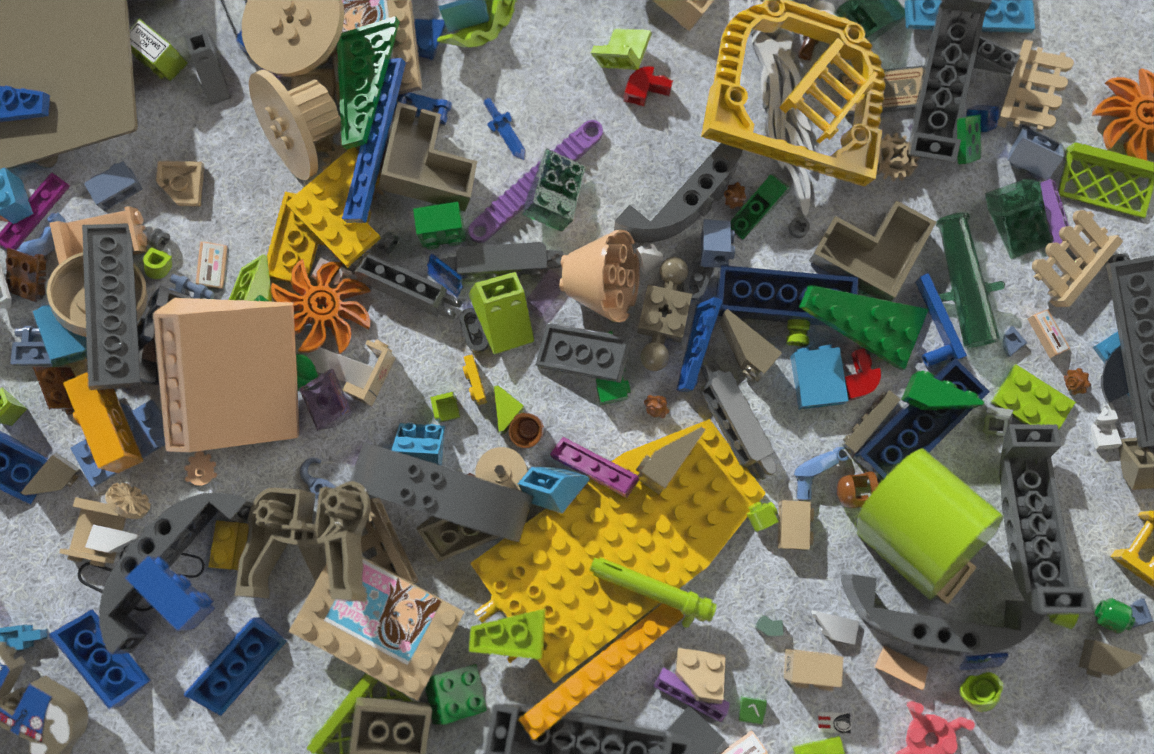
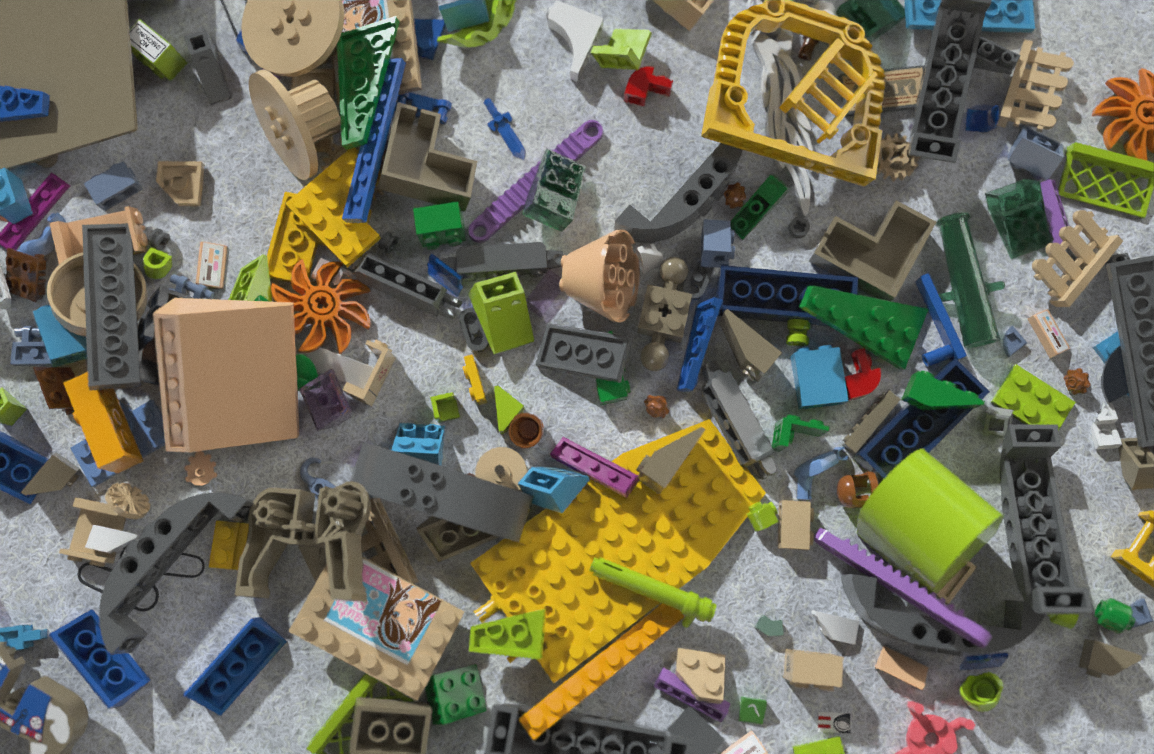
(170, 594): blue brick -> none
(578, 29): none -> white arch
(786, 427): none -> green bracket
(903, 587): none -> medium lavender gear
(970, 135): green tile -> none

